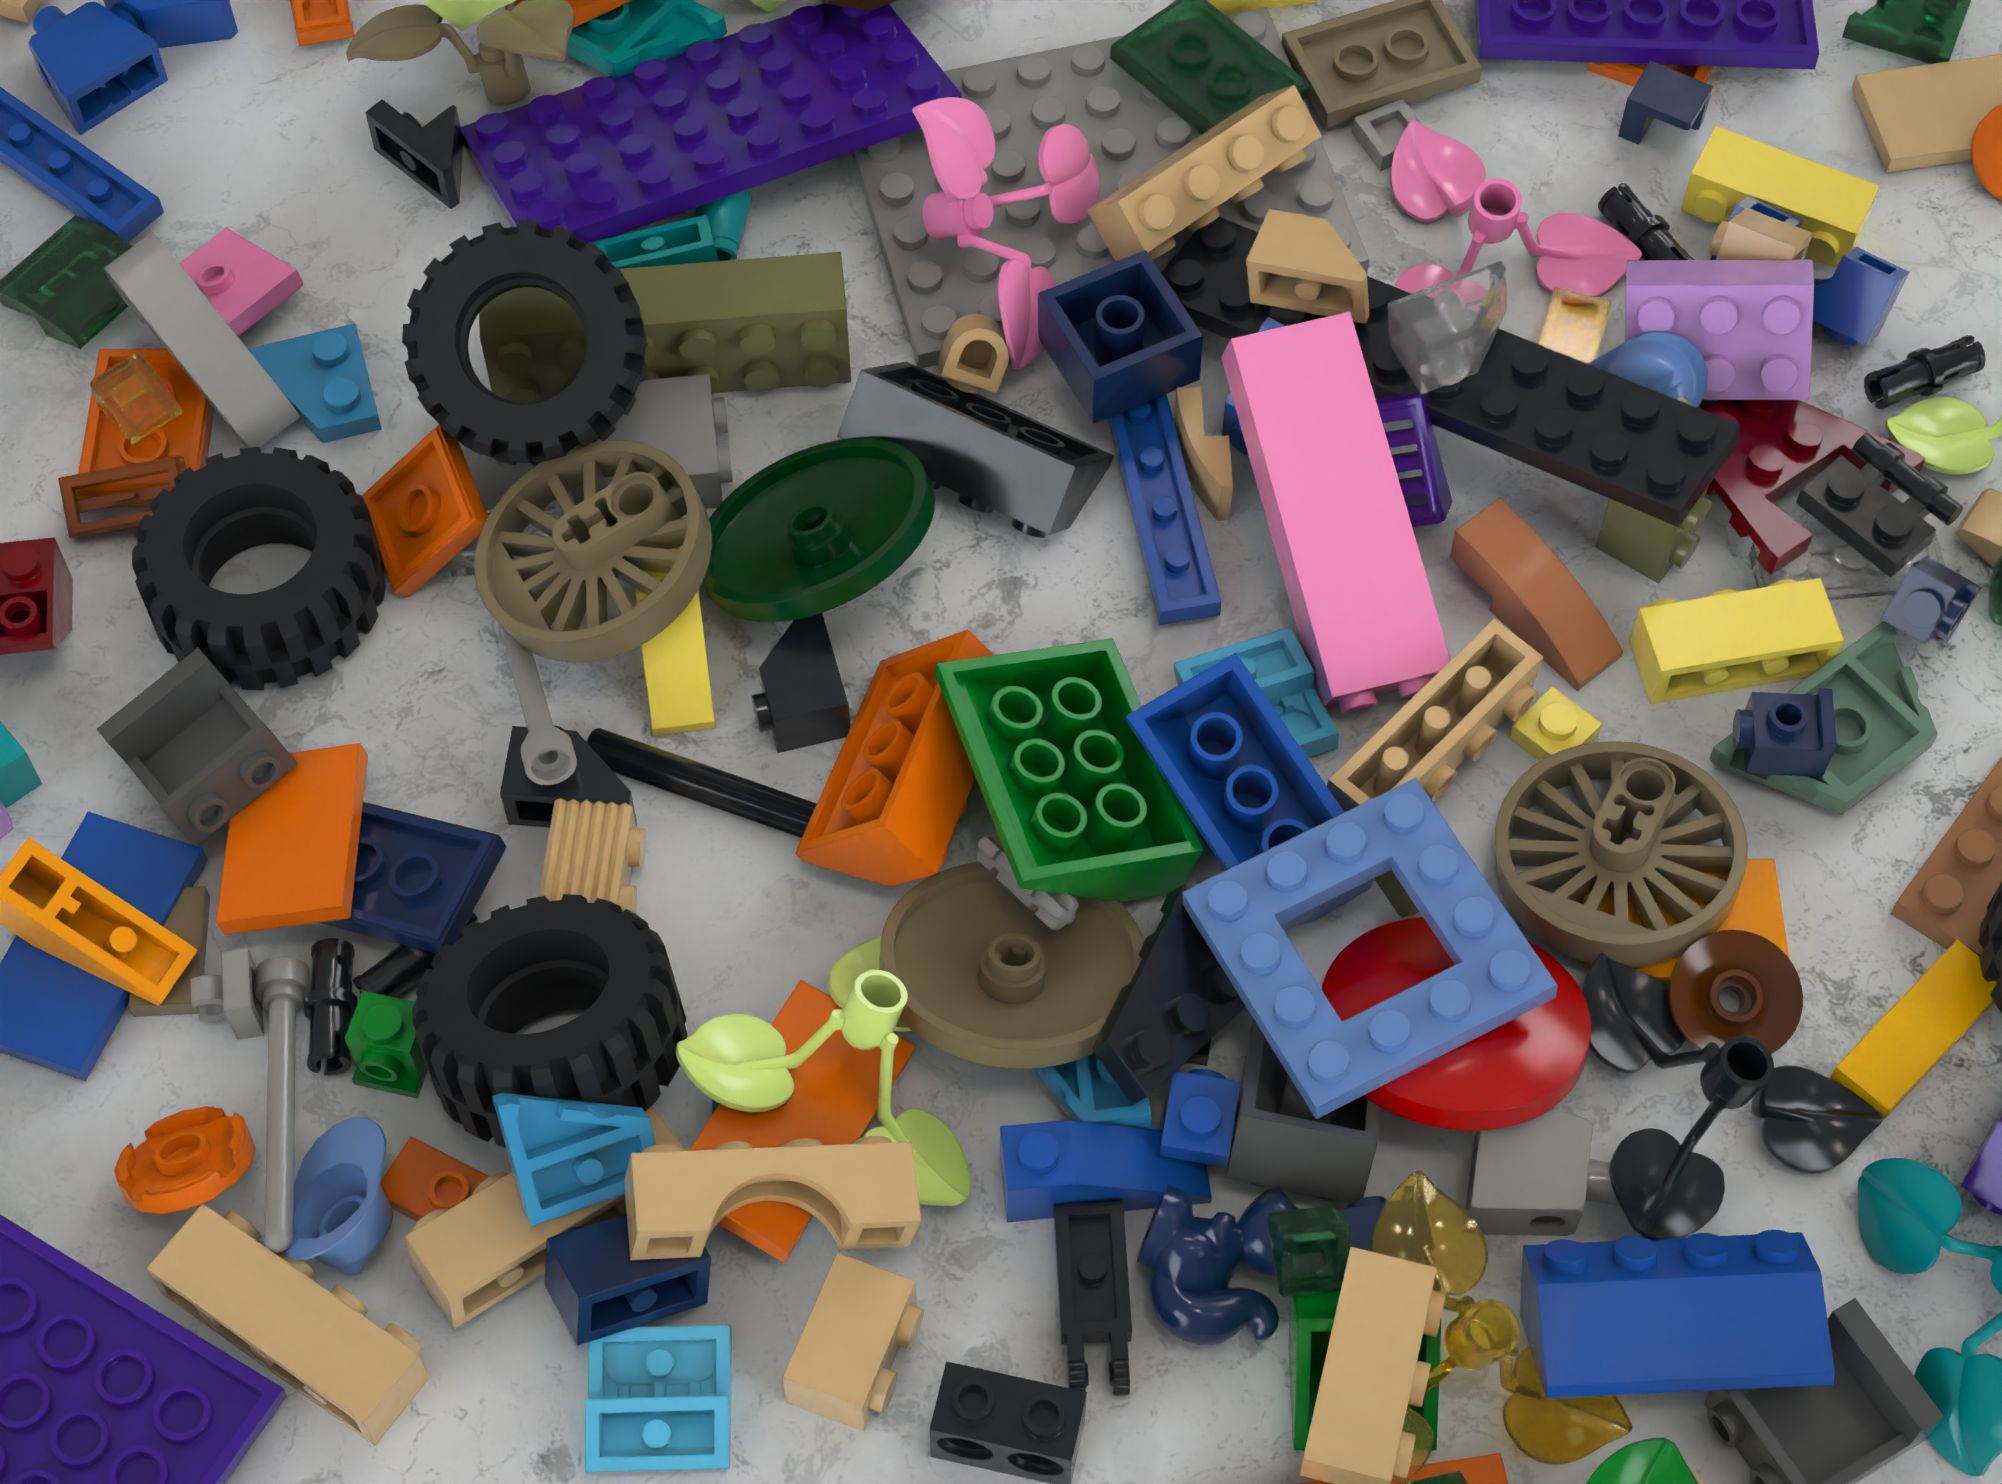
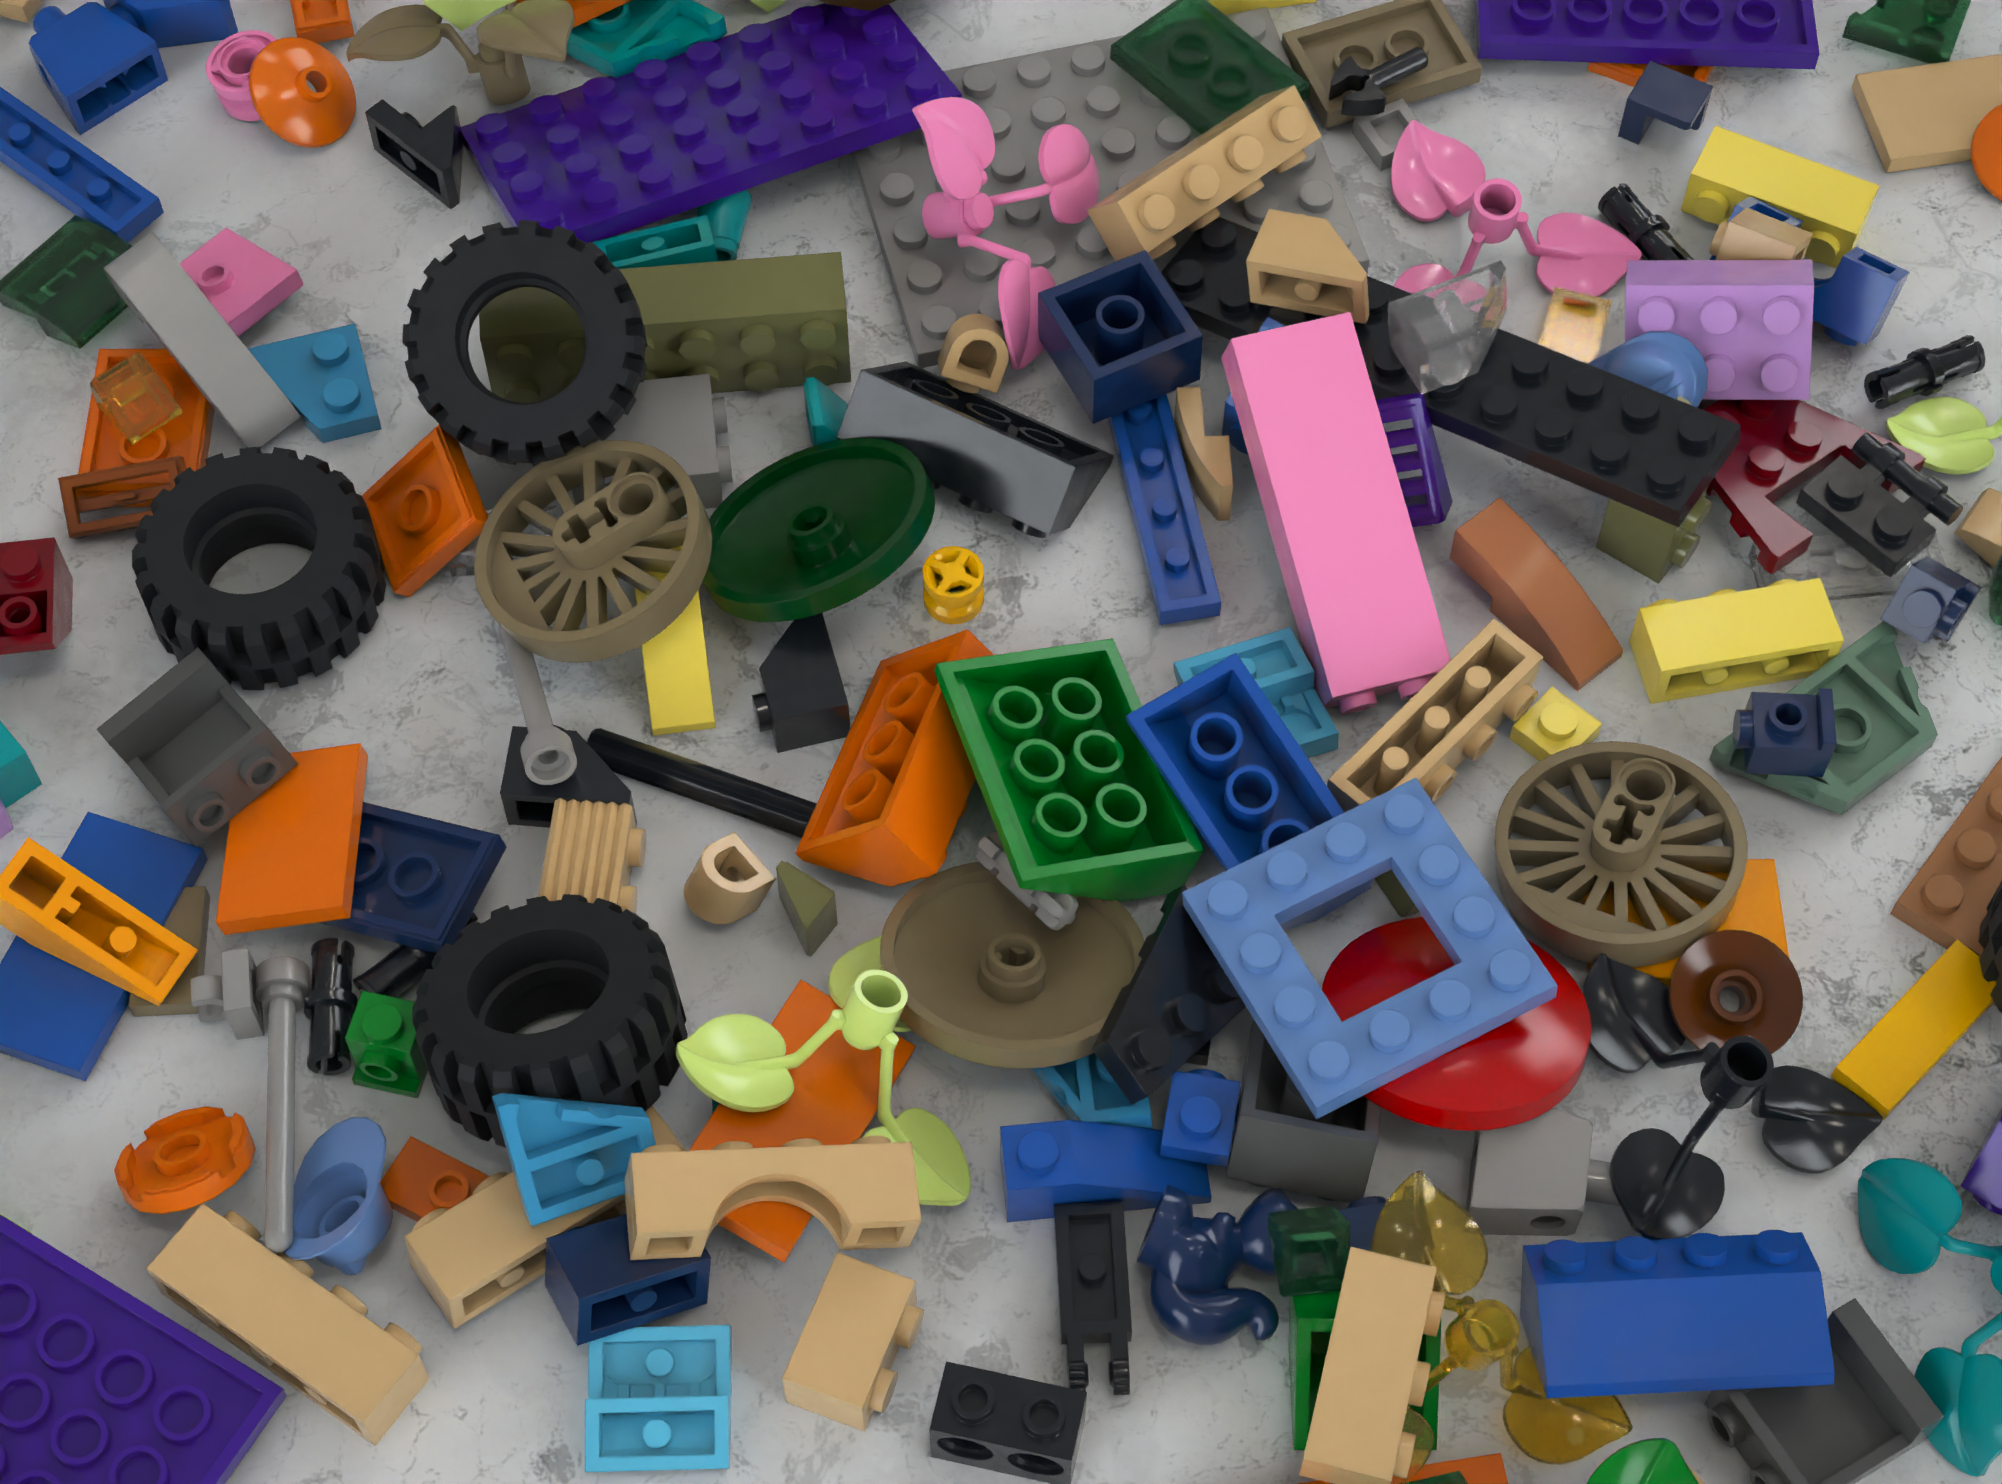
(230, 68): none -> bright pink wheel
(287, 102): none -> orange dish
(727, 882): none -> tan plate
(808, 906): none -> olive slope
(823, 411): none -> teal slope
(945, 571): none -> yellow wheel
(1369, 83): none -> black bar

